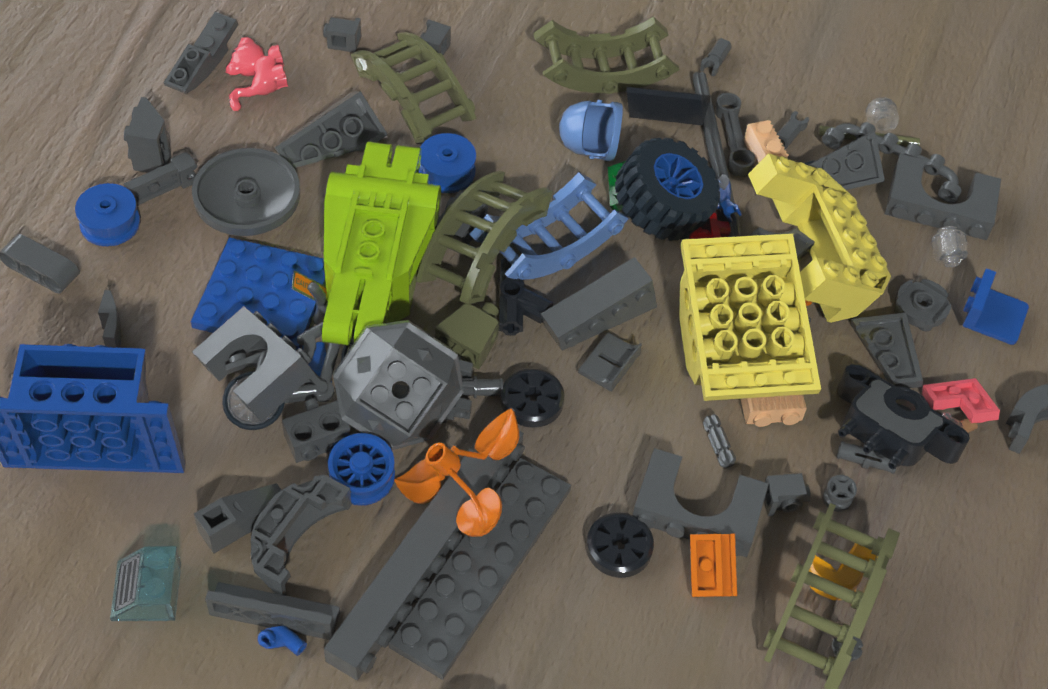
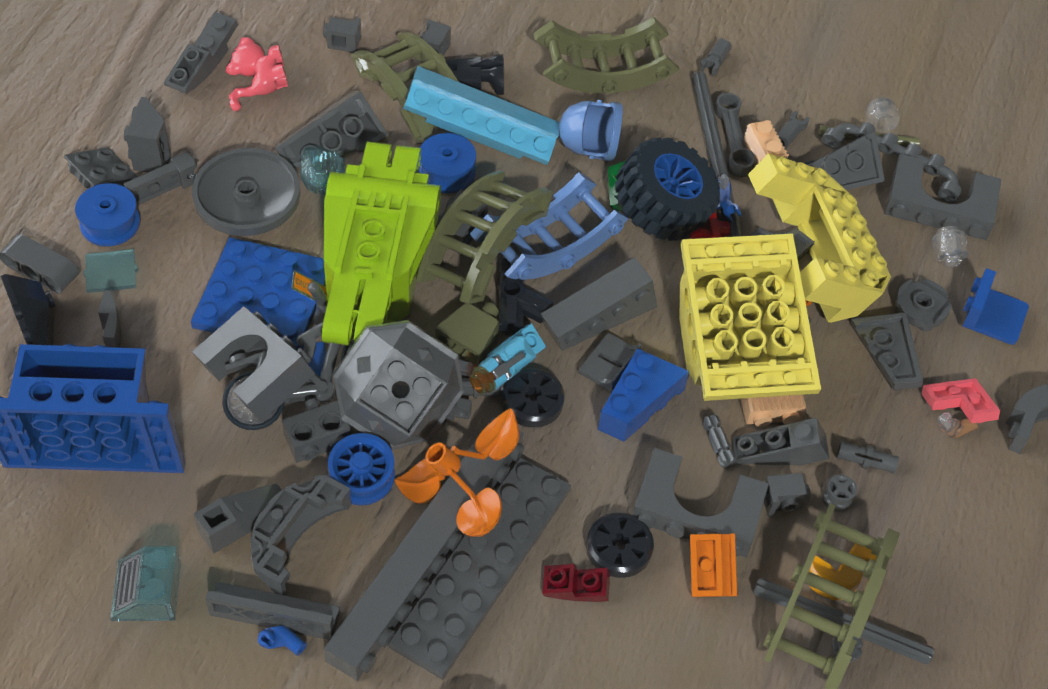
(31, 309): none -> black wedge
(98, 167): none -> dark grey hinge
(110, 271): none -> clear light blue piece
(317, 168): none -> clear light blue hair
(475, 70): none -> black piece
(481, 116): none -> medium azure slope
(507, 360): none -> medium azure plate
(576, 585): none -> dark red slope
(640, 393): none -> blue wedge
(667, 105): black slope -> none
(783, 445): none -> dark grey slope
(872, 632): none -> dark grey axle
(892, 427): black piece -> none

